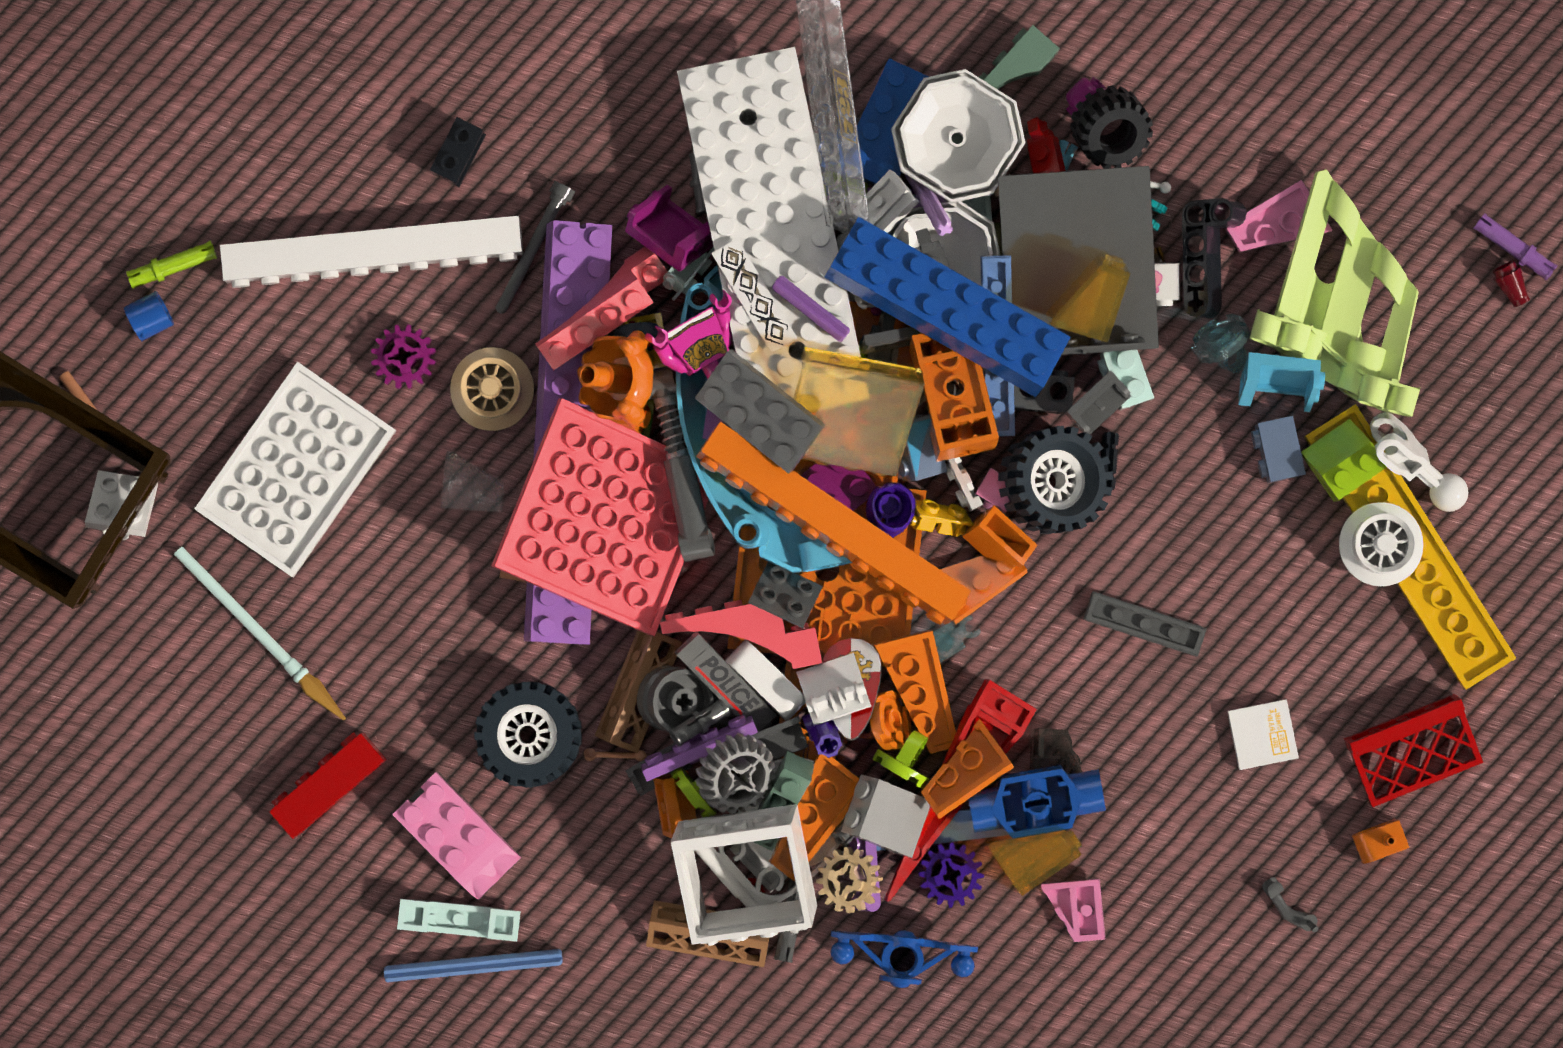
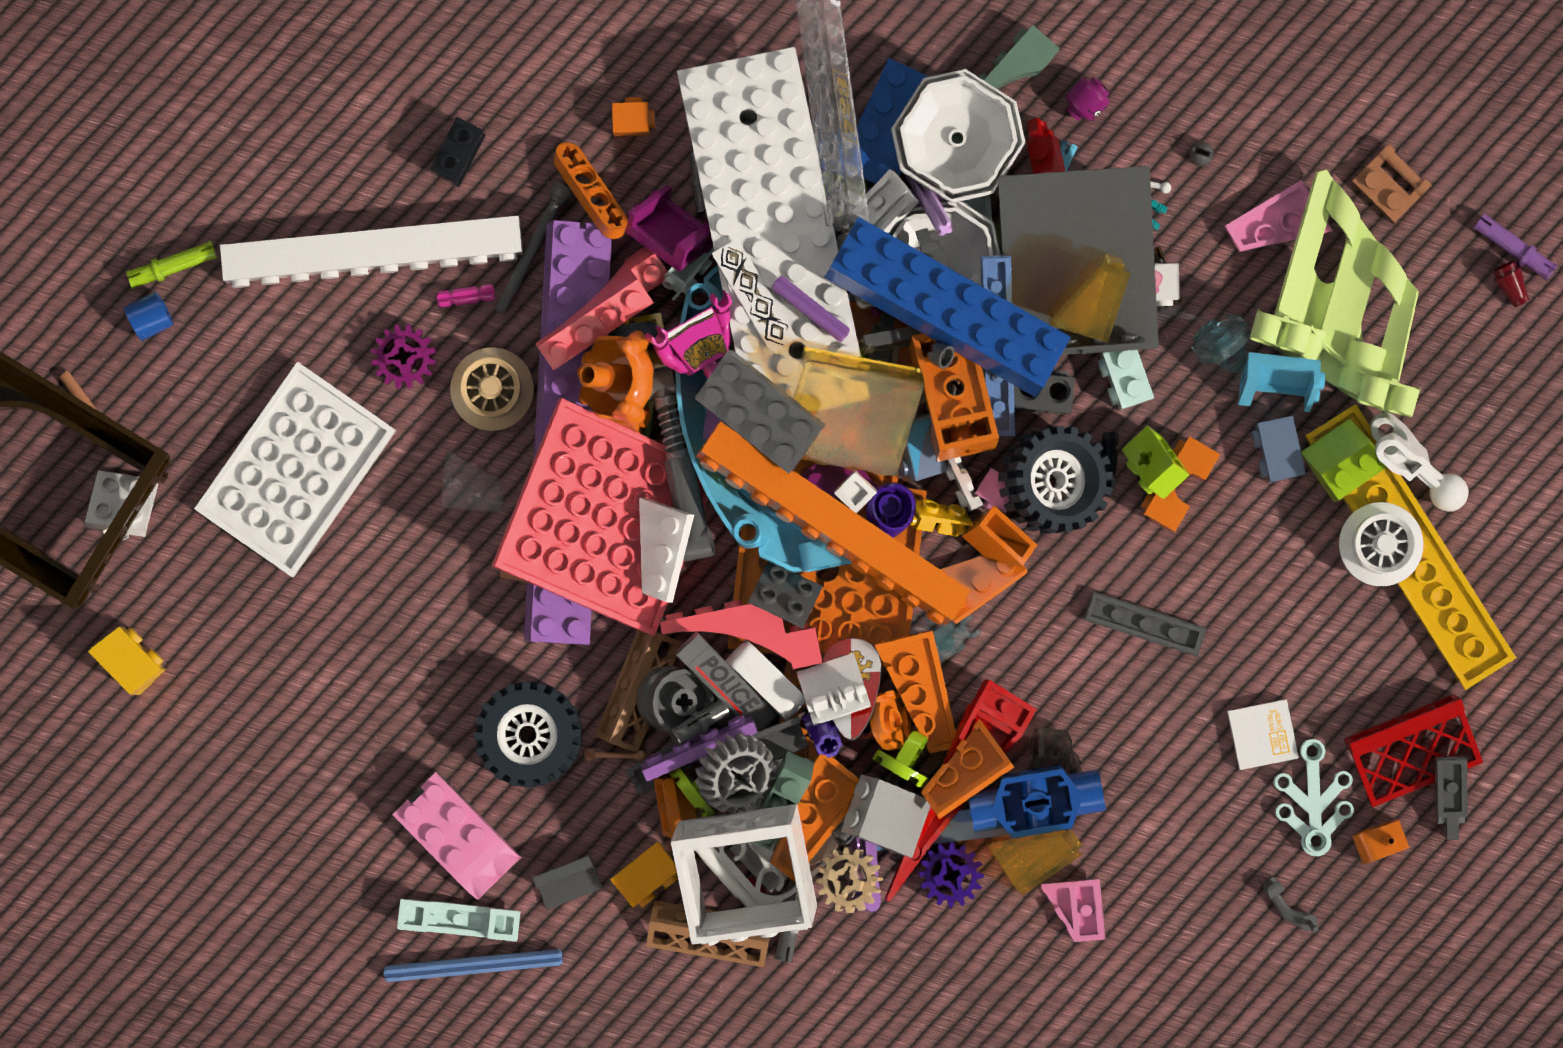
(128, 660): none -> yellow slope
(310, 685): light aqua piece -> none
(327, 785): red brick -> none
(466, 295): none -> dark pink axle
(568, 882): none -> dark grey panel
(594, 188): none -> orange beam
(632, 118): none -> orange brick
(645, 875): none -> light orange brick
(663, 546): none -> white wing
(855, 491): none -> white plate
(941, 355): none -> dark grey hinge
(961, 965): blue piece -> none
(1098, 403): dark grey hinge -> none
(1099, 111): black tyre -> none
(1154, 463): none -> lime brick
(1198, 159): none -> dark grey hinge
(1198, 462): none -> orange arch
(1210, 256): black beam -> none
(1314, 803): none -> light aqua plant
(1384, 191): none -> nougat plate
(1451, 794): none -> dark grey hinge

